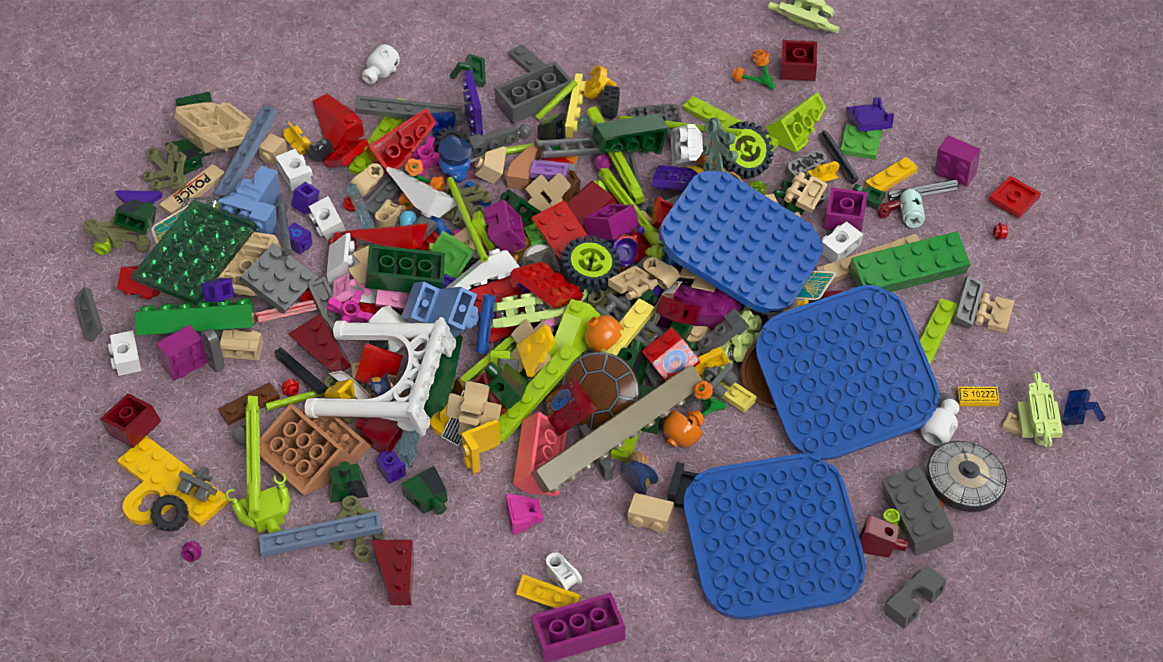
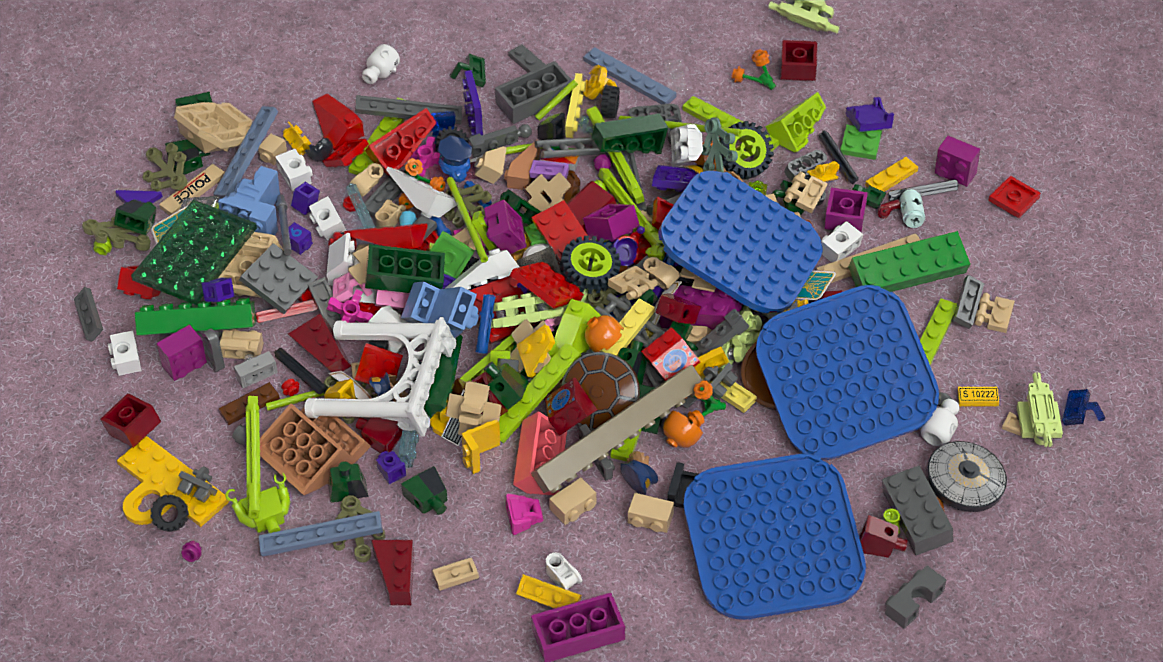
(255, 369): none -> light grey piece
(455, 574): none -> tan plate
(573, 501): none -> tan brick
(630, 77): none -> sand blue plate
(1000, 231): red plate -> none

